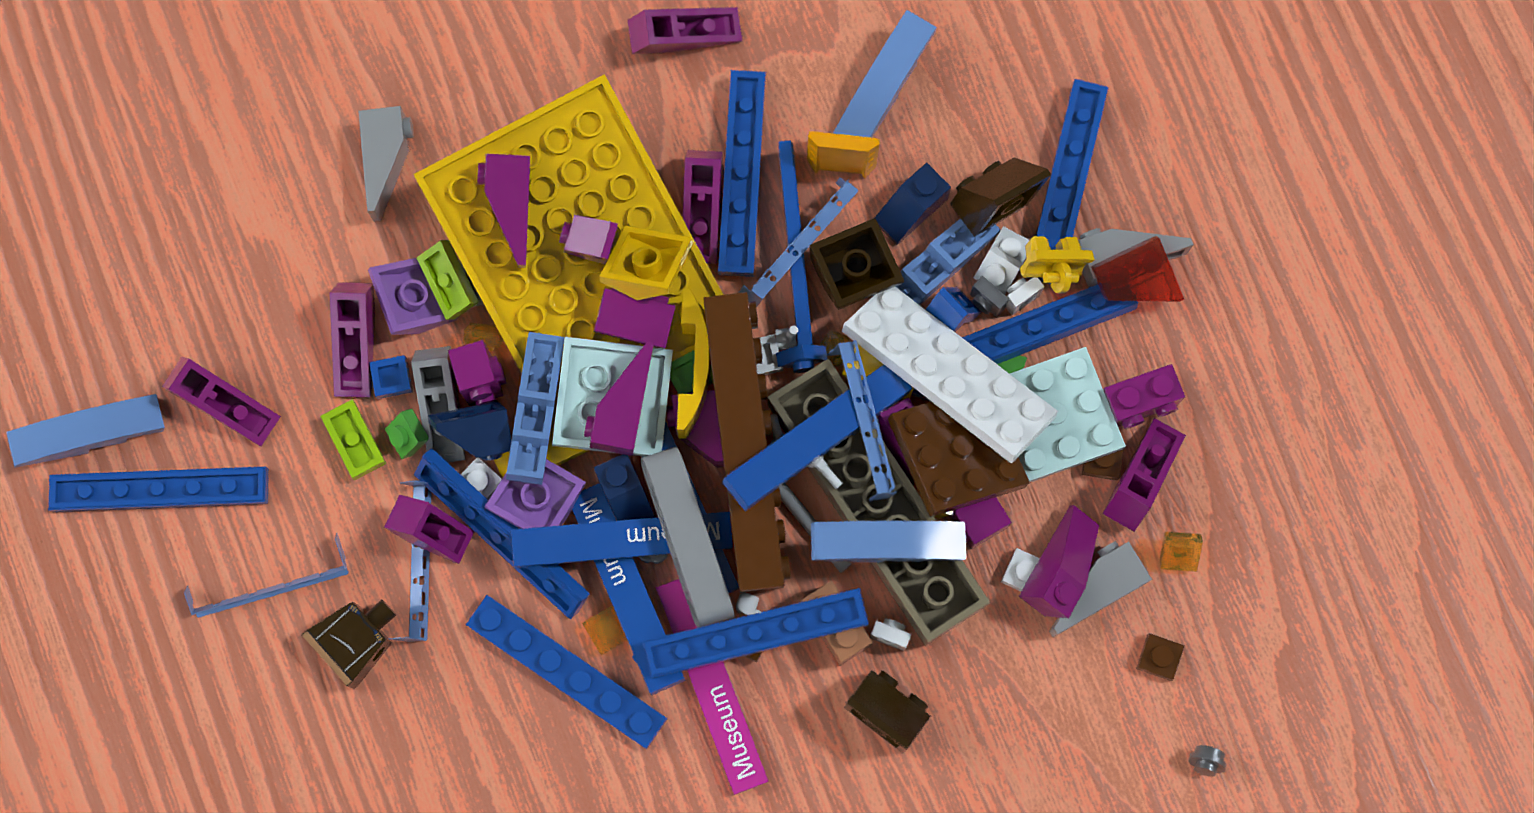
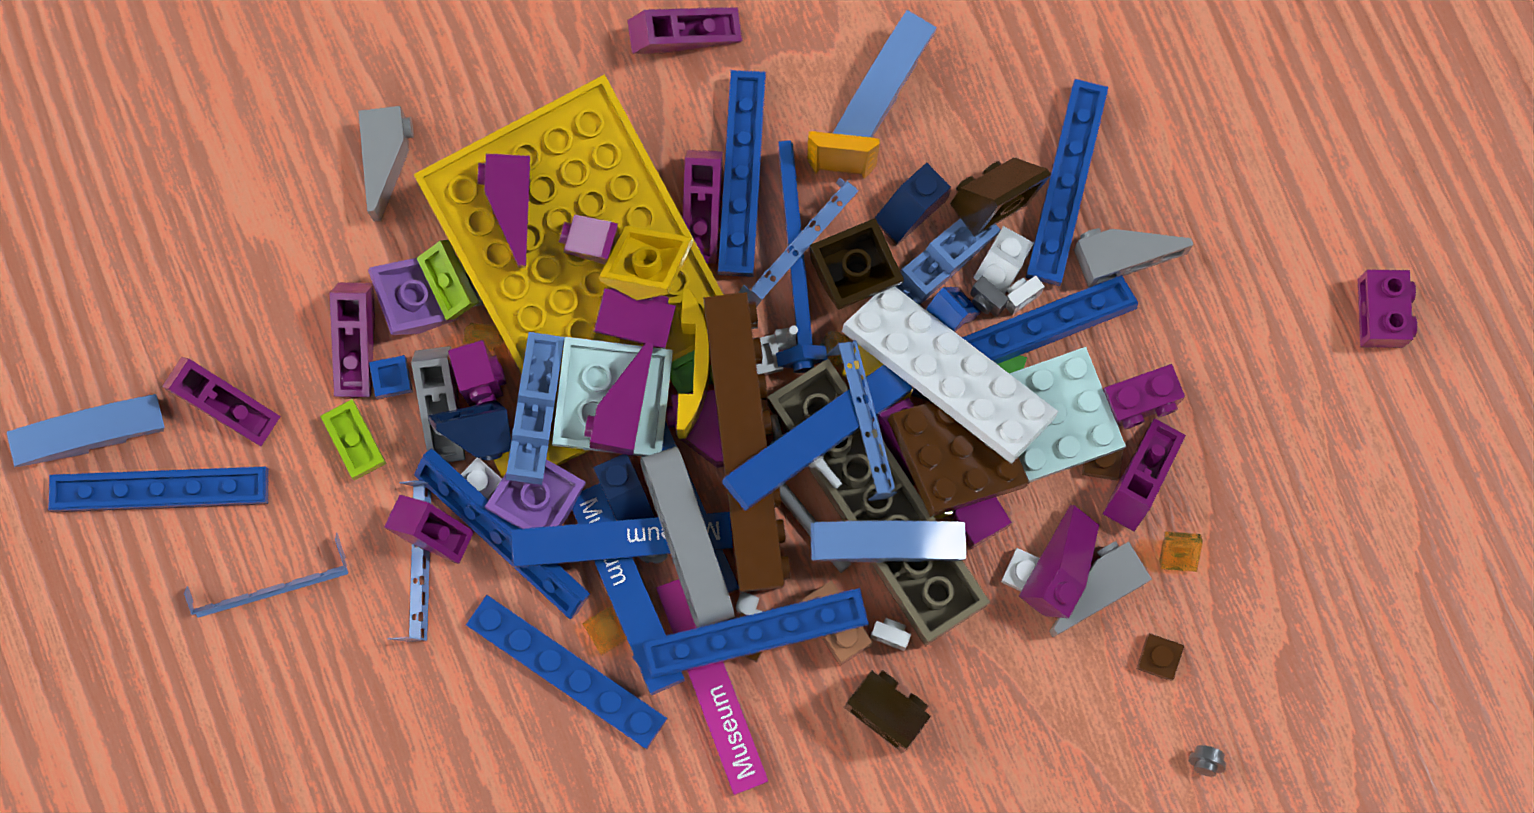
(352, 640): dark brown torso -> none
(406, 434): bright green plate -> none
(1056, 266): yellow hips -> none
(1138, 274): clear red wing -> none
(1386, 308): none -> magenta brick

